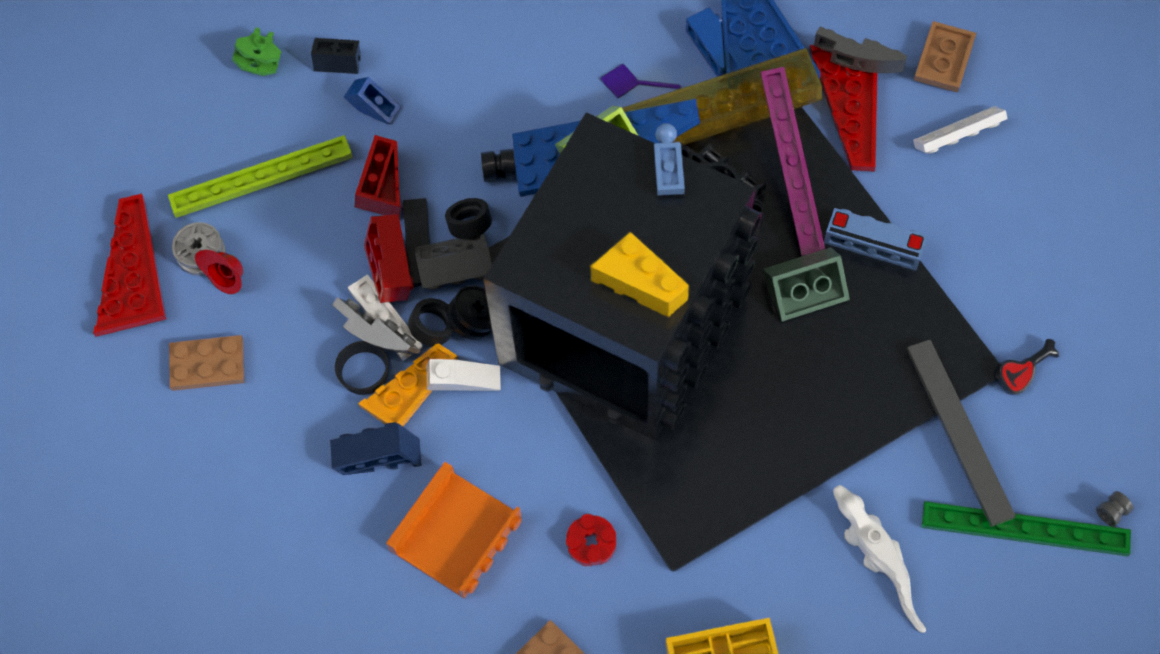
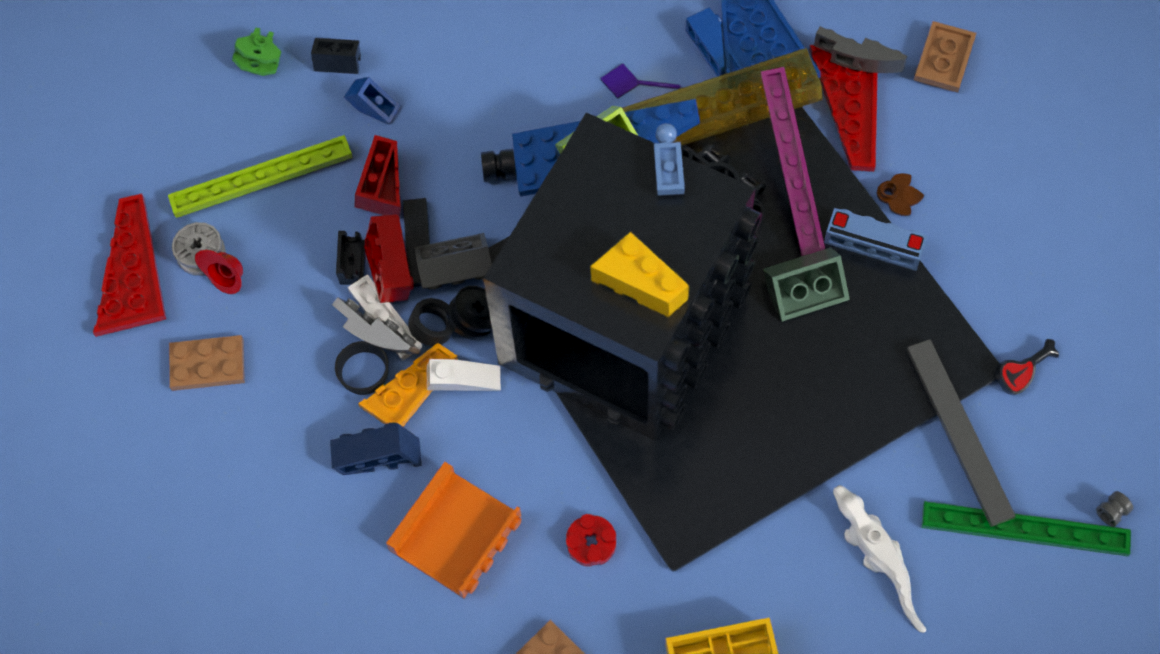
(350, 258): none -> black hinge
(472, 227): black tyre -> none
(902, 195): none -> reddish brown plate
(966, 127): white plate -> none

